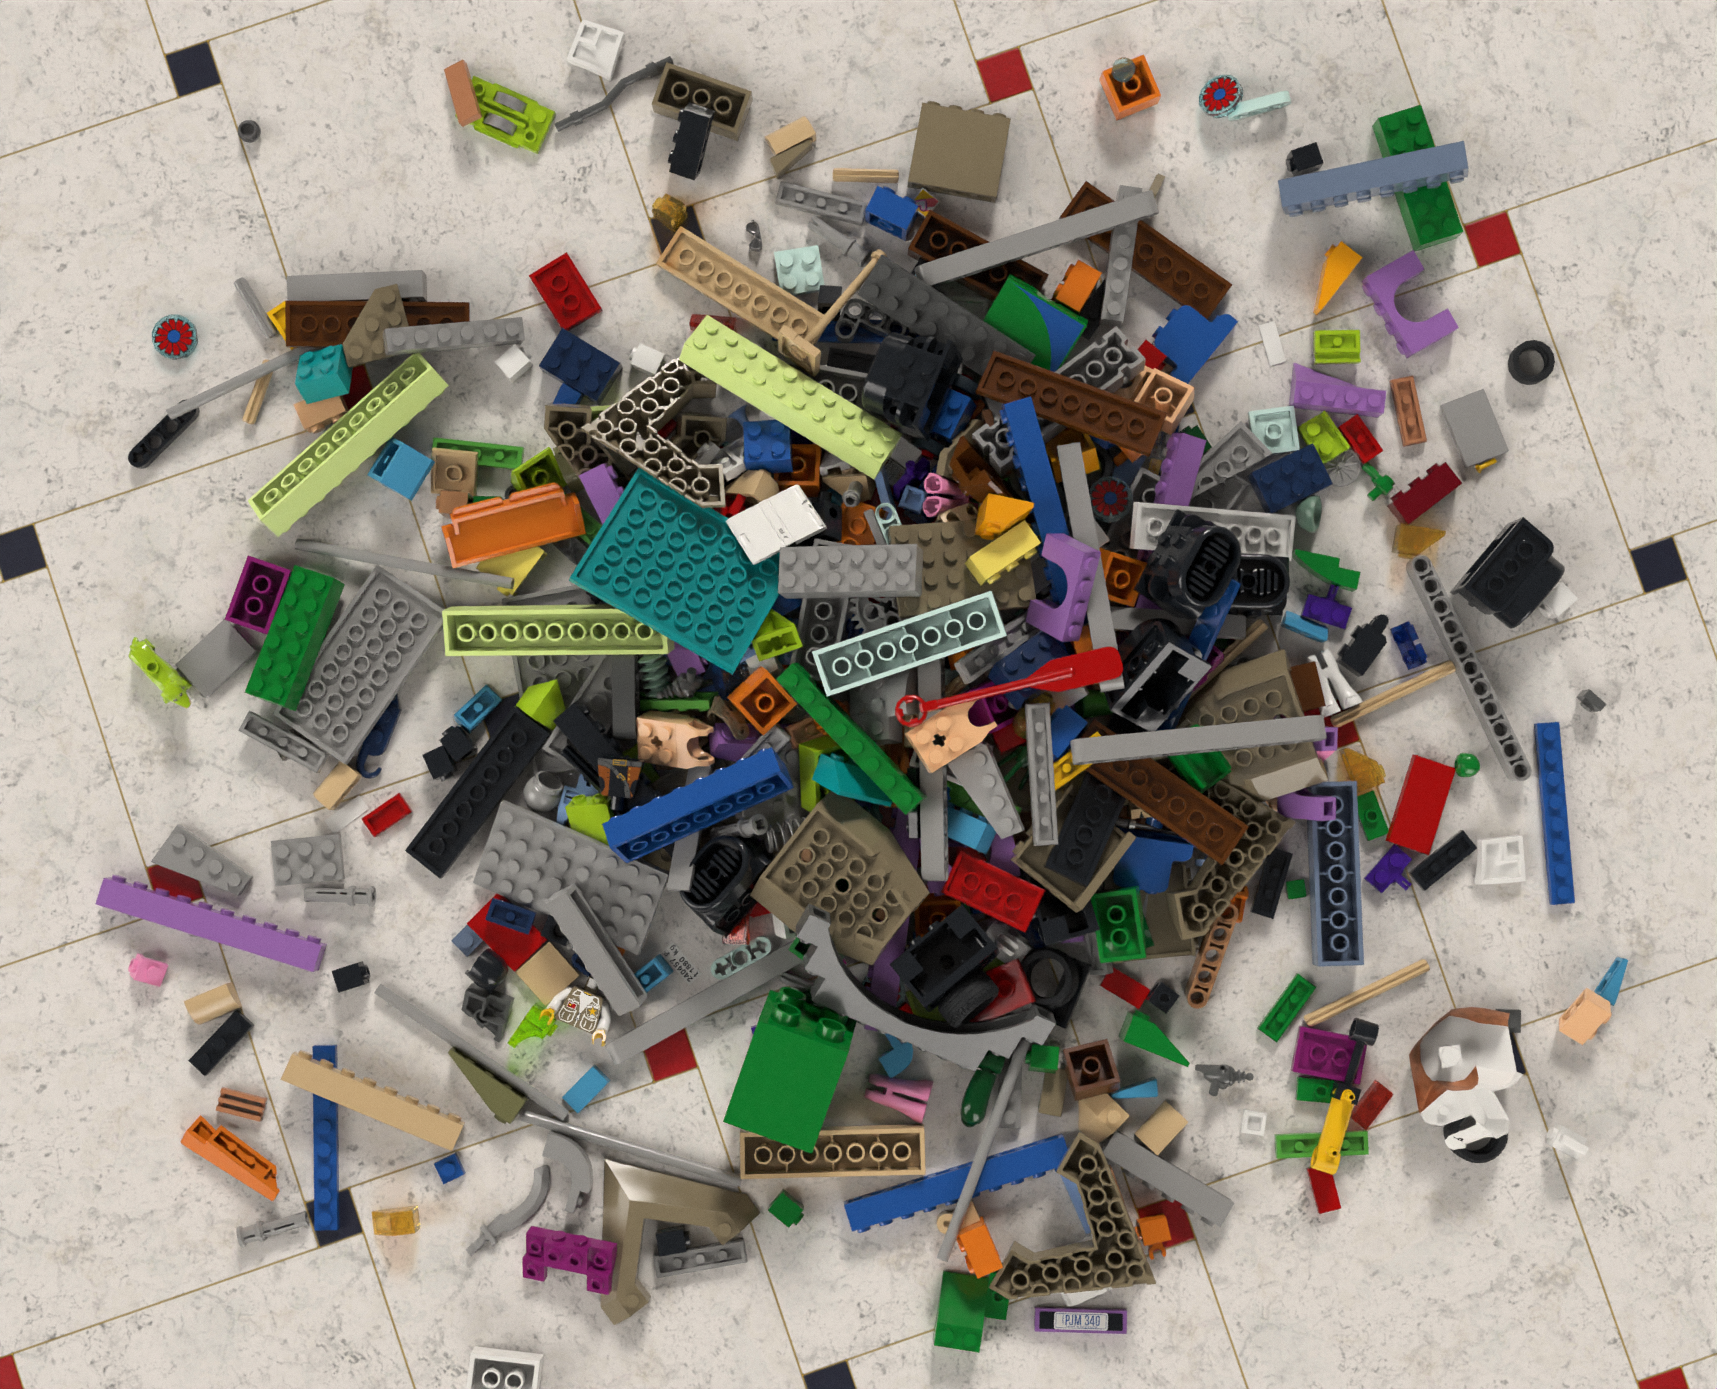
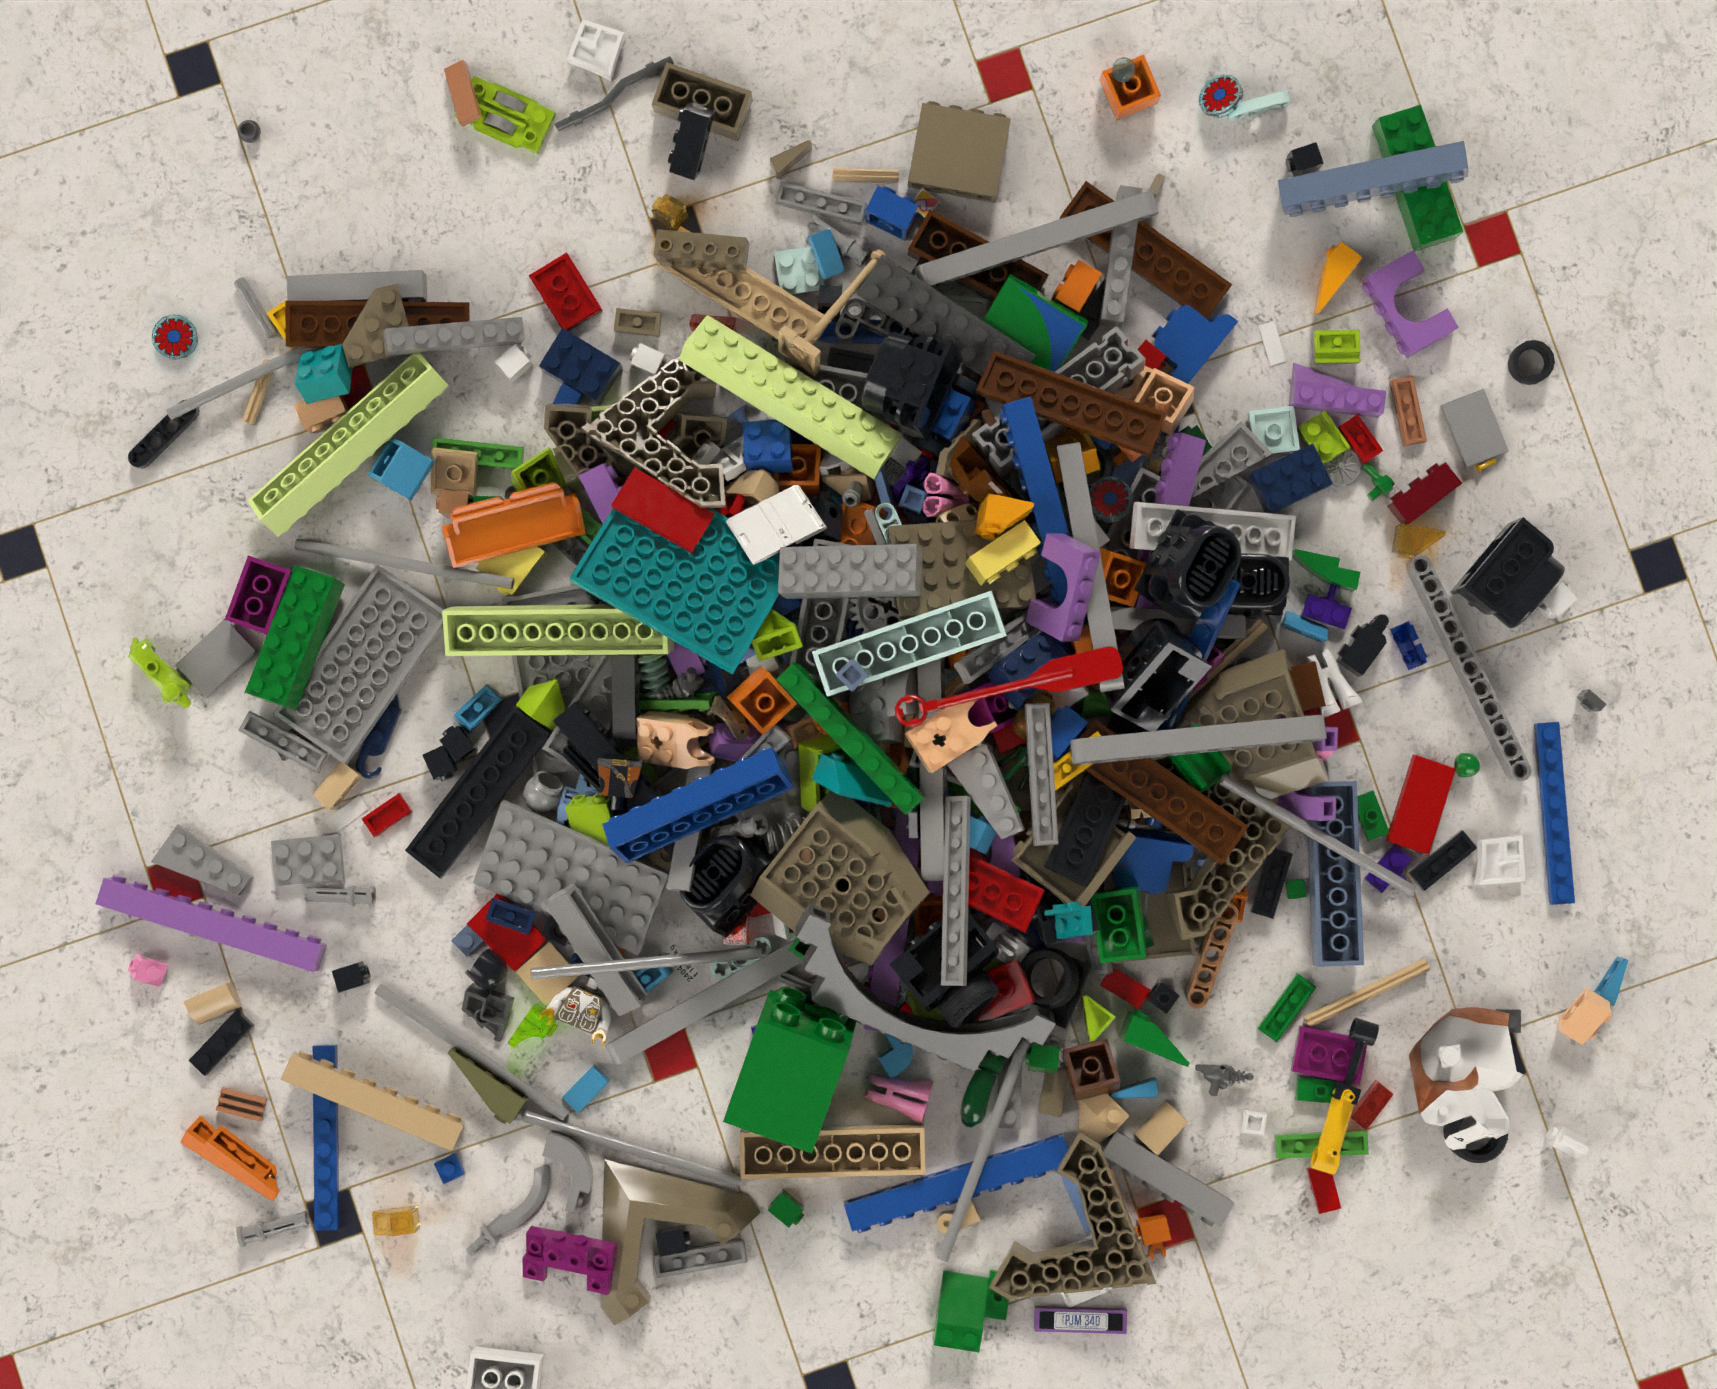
(637, 322): none -> dark tan plate
(645, 963): none -> light grey piece
(662, 510): none -> red tile
(701, 250): none -> dark tan brick
(756, 243): flat silver piece -> none
(791, 135): tan brick -> none
(826, 254): none -> dark azure slope
(852, 674): none -> sand blue plate
(955, 891): none -> light grey plate
(981, 1252): orange brick -> none
(1071, 920): none -> teal bracket
(1096, 1017): none -> lime slope
(1309, 513): sand green piece -> none
(1316, 834): none -> light grey piece
(1362, 769): clear yellow slope -> none
(1393, 694): tan axle -> none

